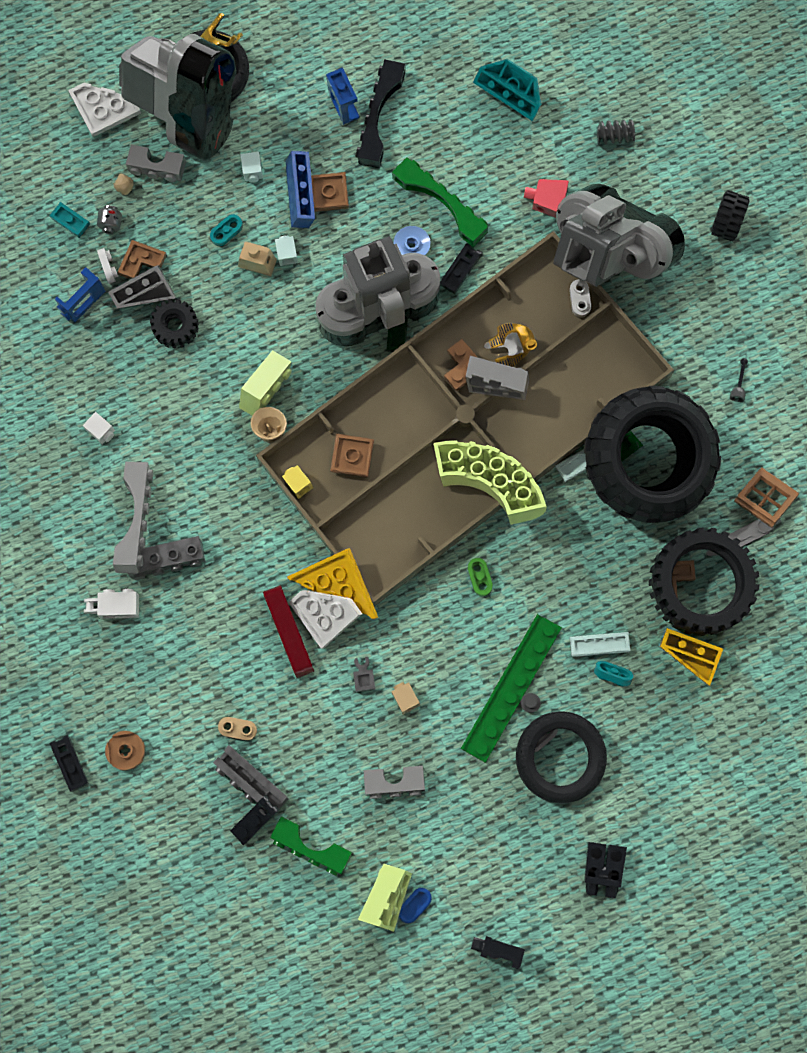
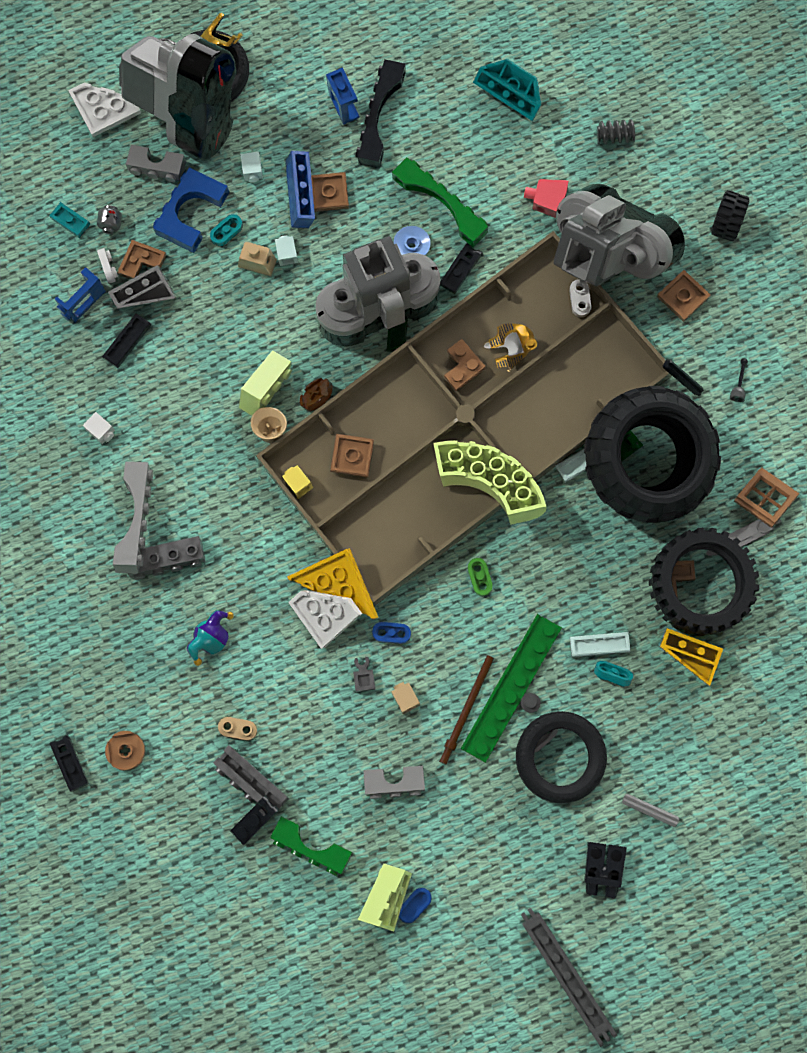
(114, 604): white brick -> none
(123, 184): tan piece -> none
(126, 340): none -> black plate
(172, 310): black tyre -> none
(192, 185): none -> blue arch
(209, 636): none -> piece
(288, 631): dark red beam -> none
(316, 394): none -> reddish brown tile
(392, 631): none -> blue plate
(451, 744): none -> reddish brown bar
(496, 379): light grey wedge -> none
(498, 950): black hips -> none
(568, 977): none -> dark grey hinge
(650, 810): none -> light grey axle
(683, 295): none -> medium nougat plate
(683, 377): none -> black axle

